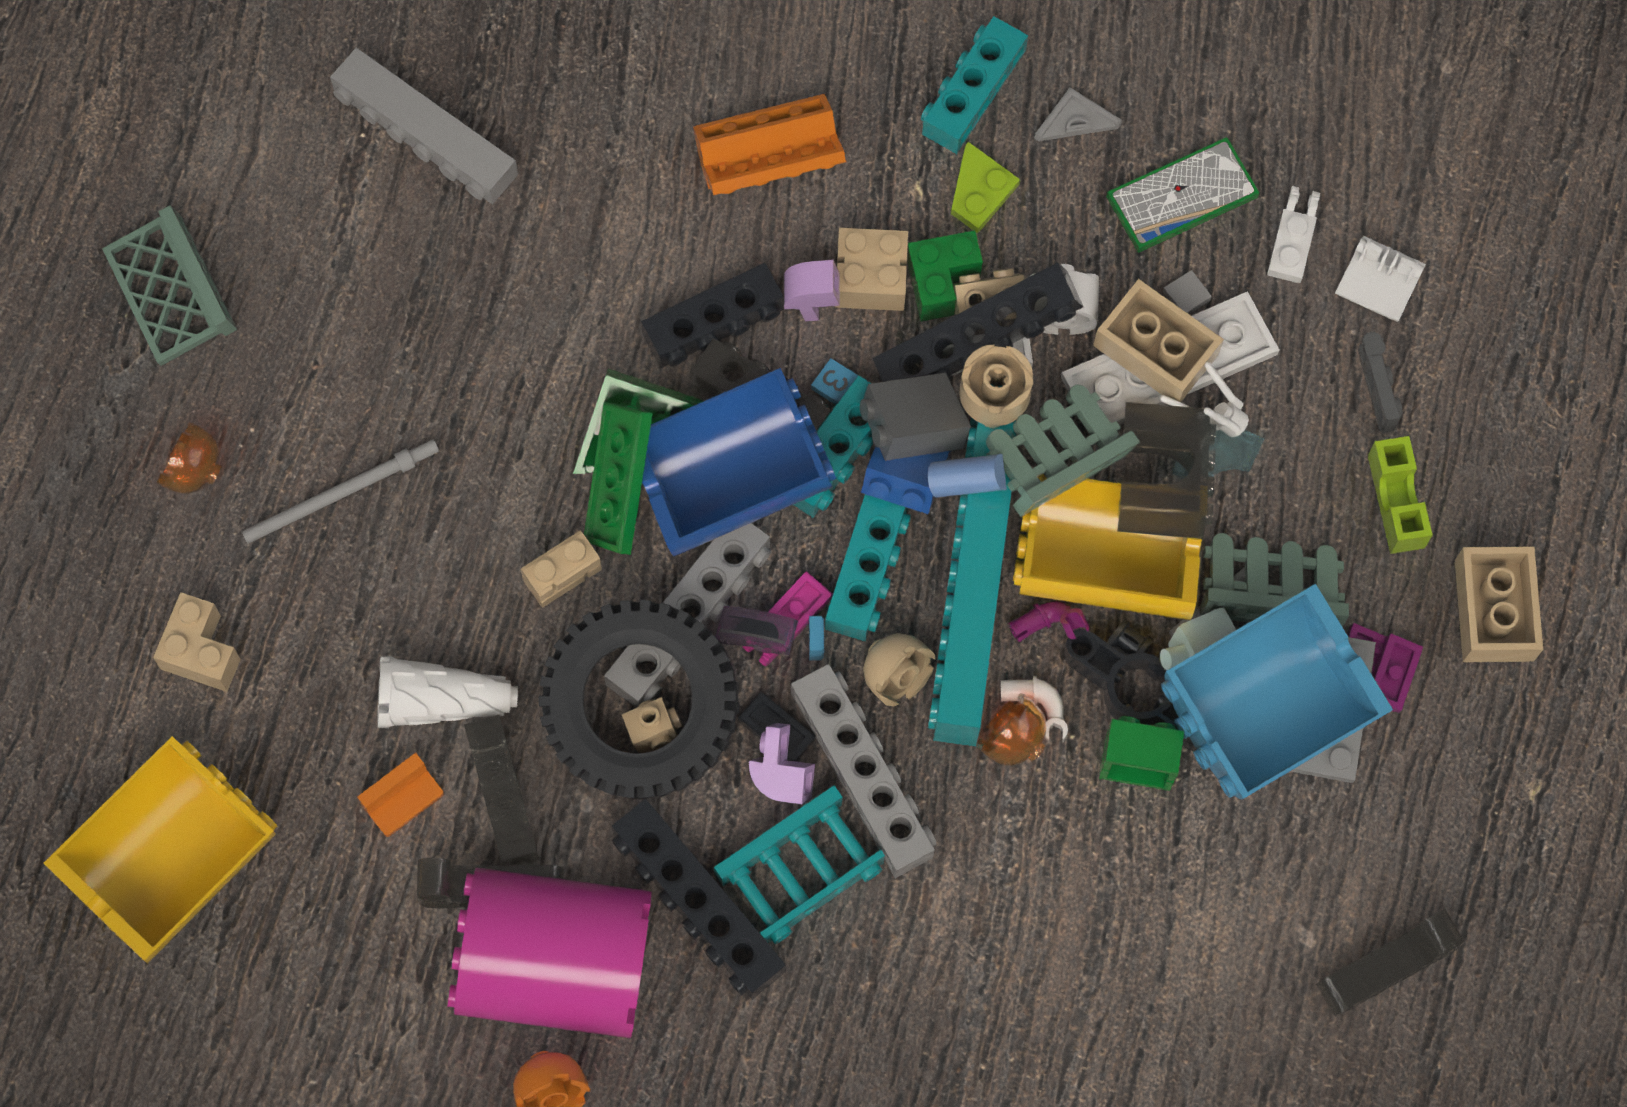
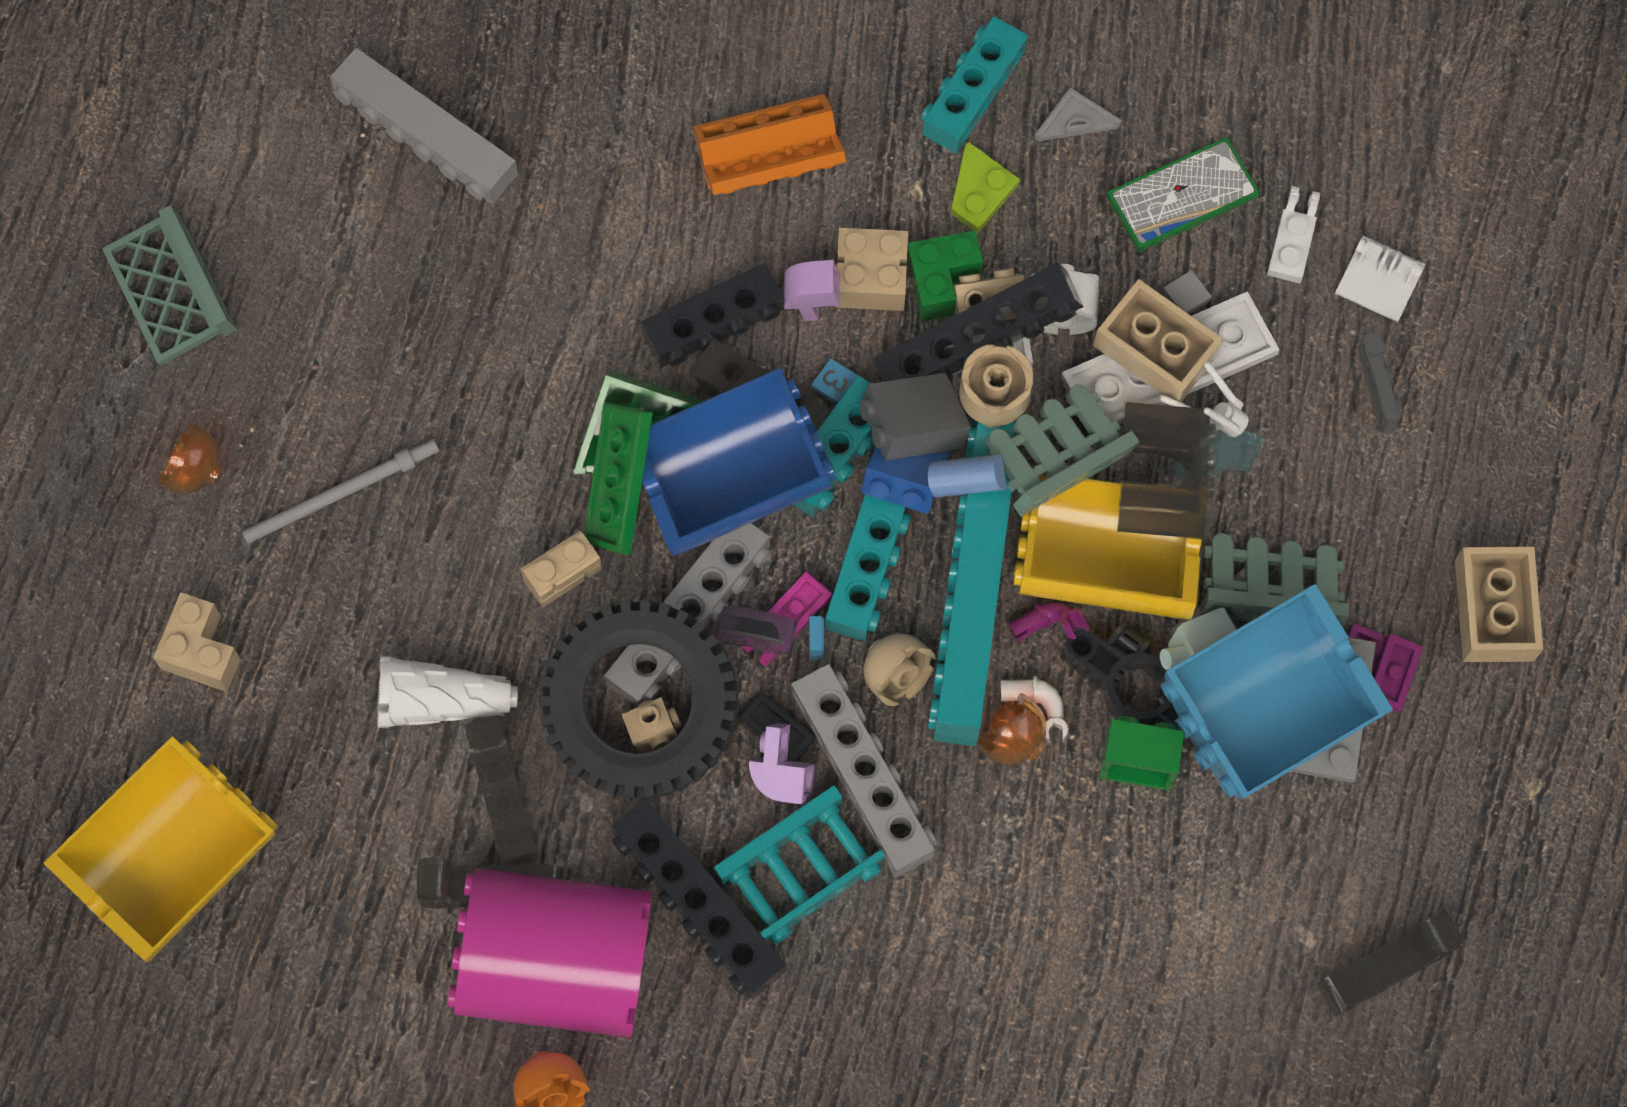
(400, 795): orange panel -> none
(1393, 476): lime arch -> none

